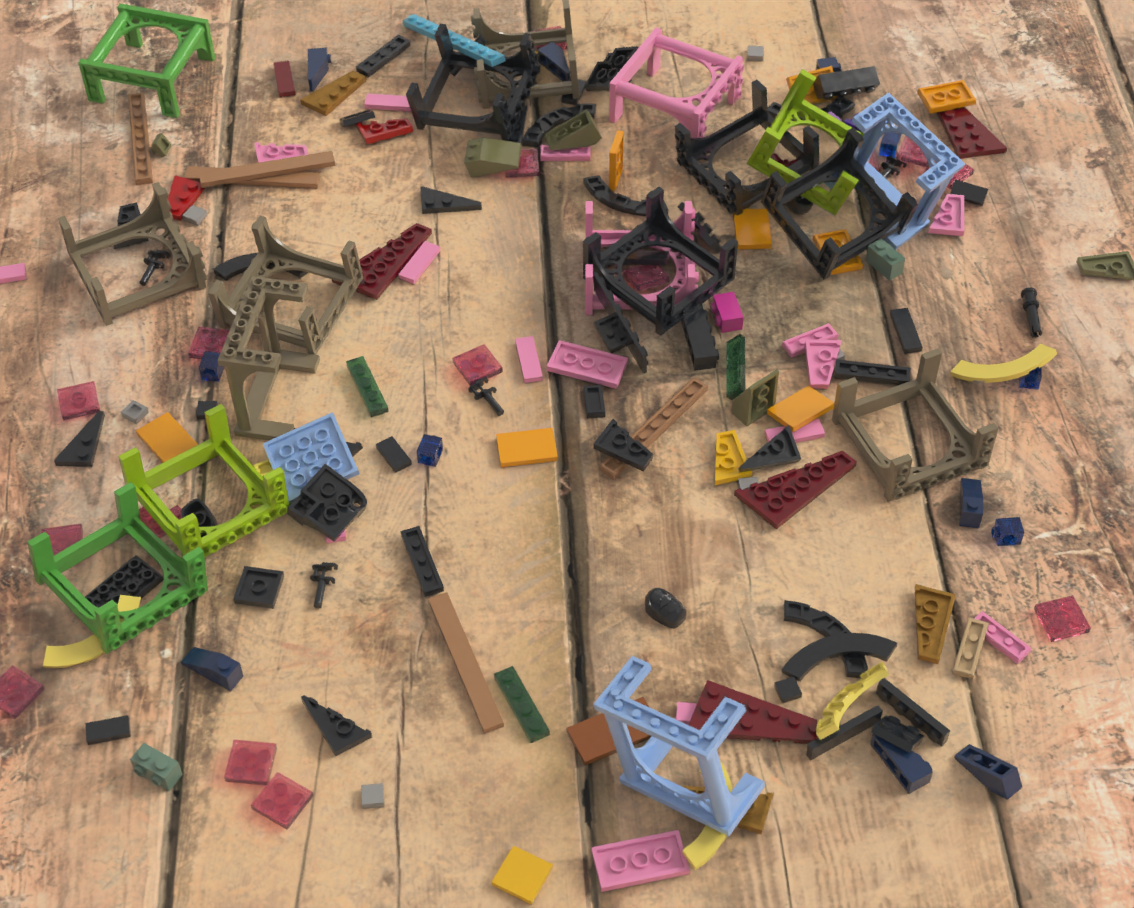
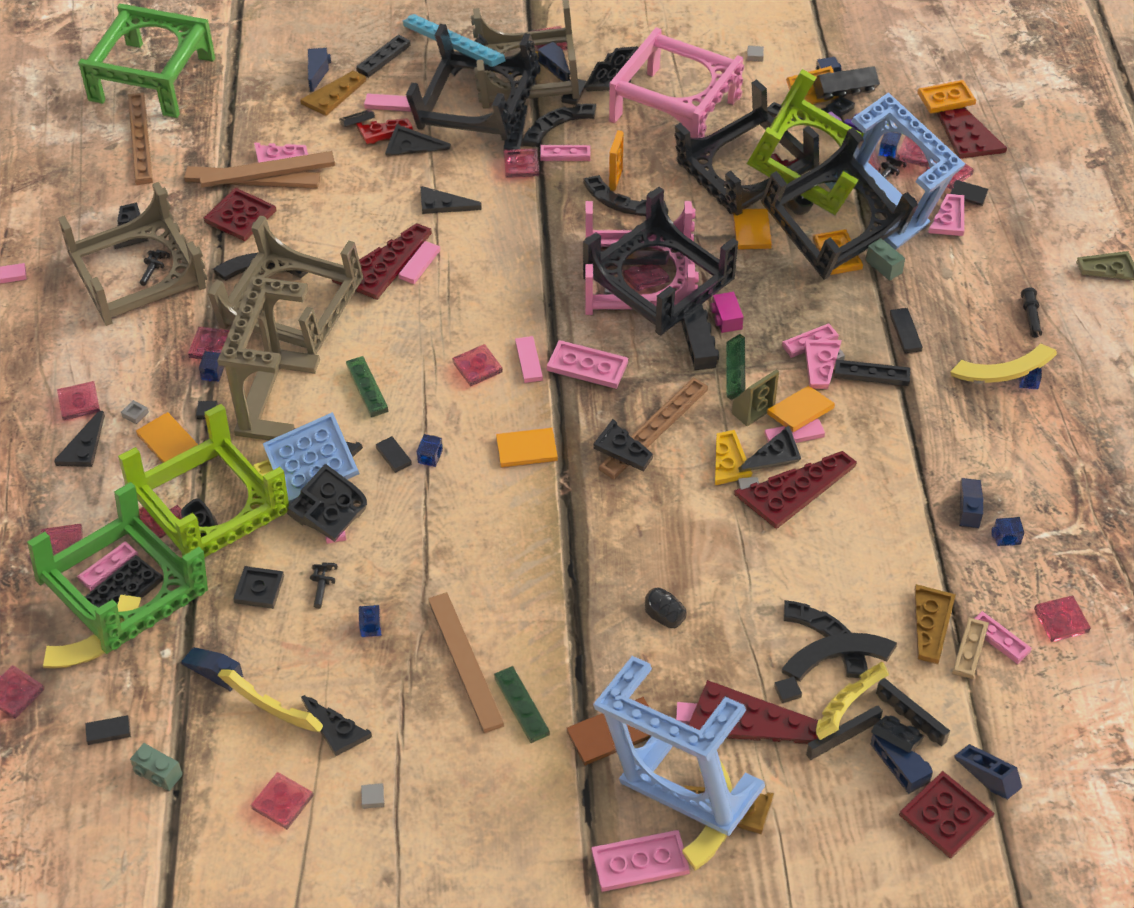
(106, 566): none -> bright pink tile
(160, 145): olive tile -> none
(183, 195): red wing -> none
(194, 215): light grey tile -> none
(238, 213): none -> dark red plate
(250, 762): clear pink plate -> none
(284, 79): dark red tile -> none
(293, 716): none -> light yellow tile
(370, 621): none -> clear blue brick
(410, 141): none -> black wing
(422, 561): black plate -> none
(486, 394): black piece -> none
(491, 156): olive slope -> none
(522, 875): yellow tile -> none
(574, 133): olive slope -> none
(594, 401): black tile -> none
(615, 328): black bracket -> none
(704, 230): black wing -> none
(897, 474): dark tan arch -> none
(946, 814): none -> dark red plate

